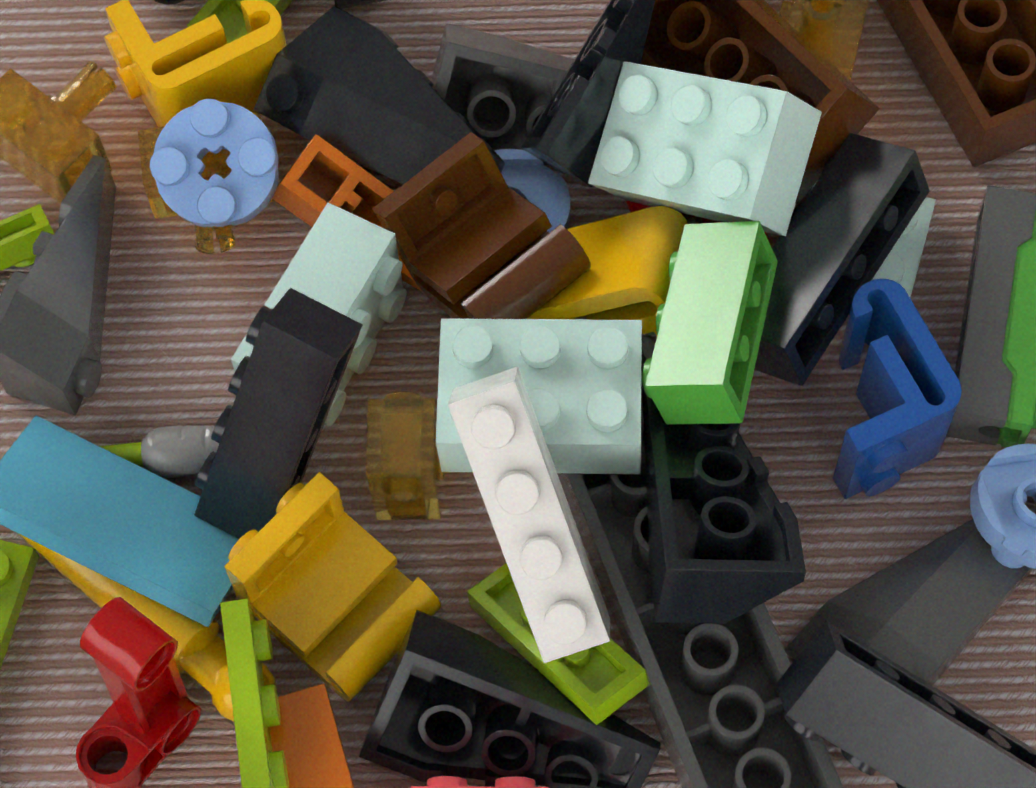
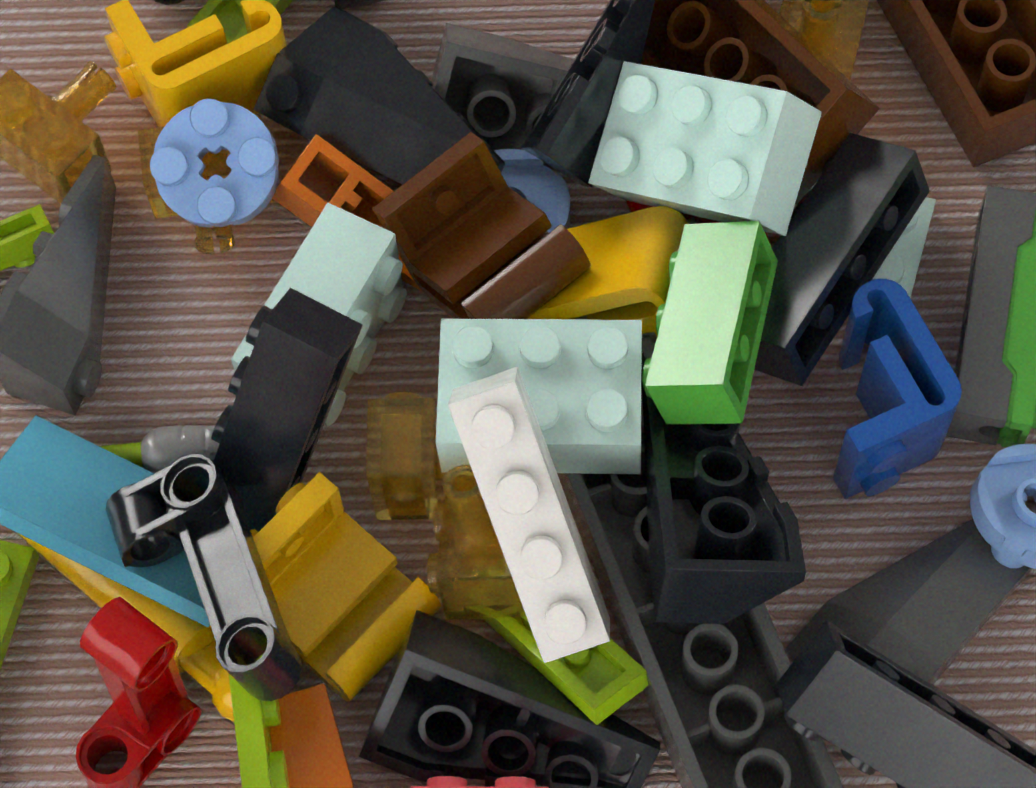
(202, 513): none -> black piece
(470, 562): none -> clear yellow brick

